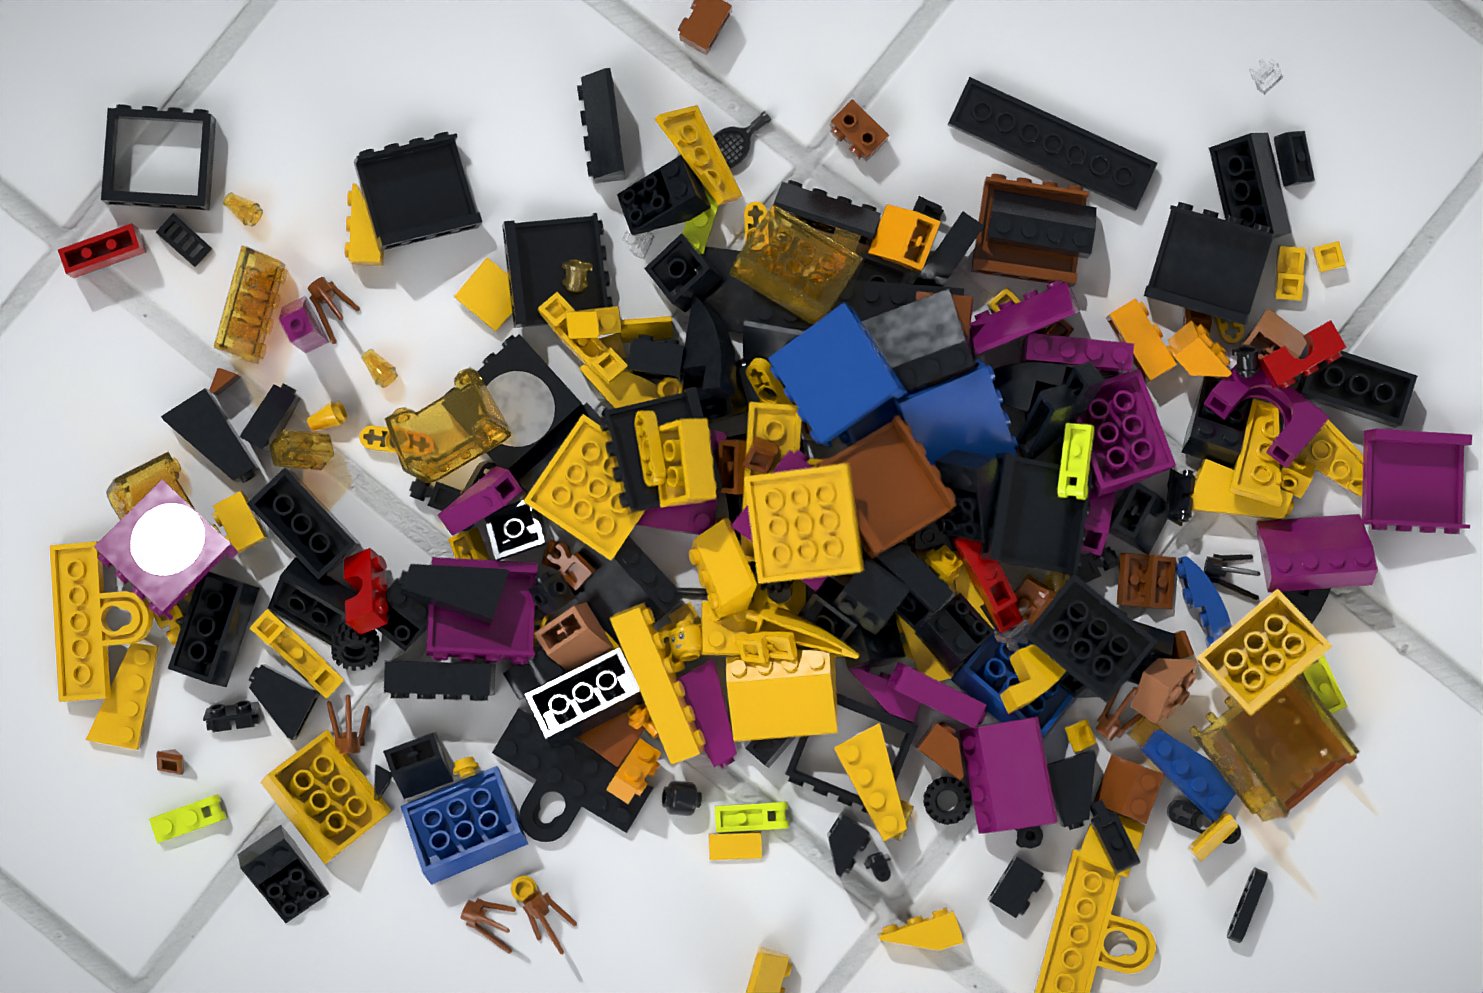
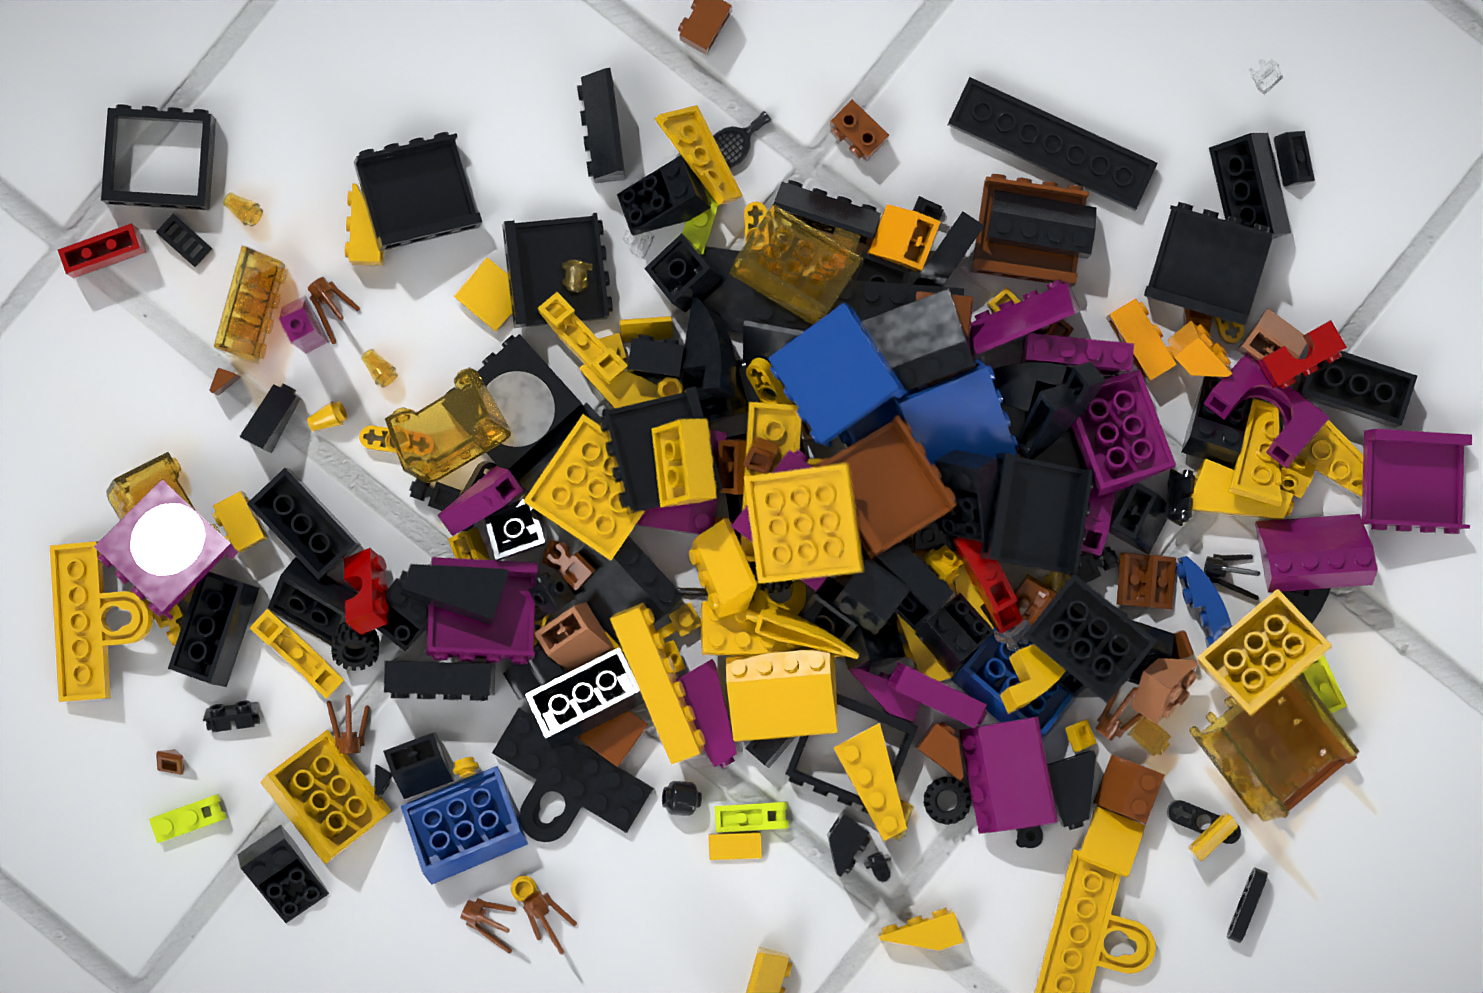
(123, 715): yellow wing -> none
(212, 434): black slope -> none
(283, 698): black slope -> none
(301, 450): clear yellow brick -> none
(593, 322): yellow slope -> none
(633, 771): light orange brick -> none
(639, 717): light orange plate -> none
(650, 448): yellow beam -> none
(686, 641): yellow head -> none
(763, 645): yellow slope -> none
(1016, 887): black brick -> none
(1075, 460): neon yellow plate -> none
(1113, 838): black hinge -> none
(1190, 773): blue wing -> none
(1247, 360): black brick -> none
(1289, 272): yellow slope -> none
(1328, 256): yellow plate -> none

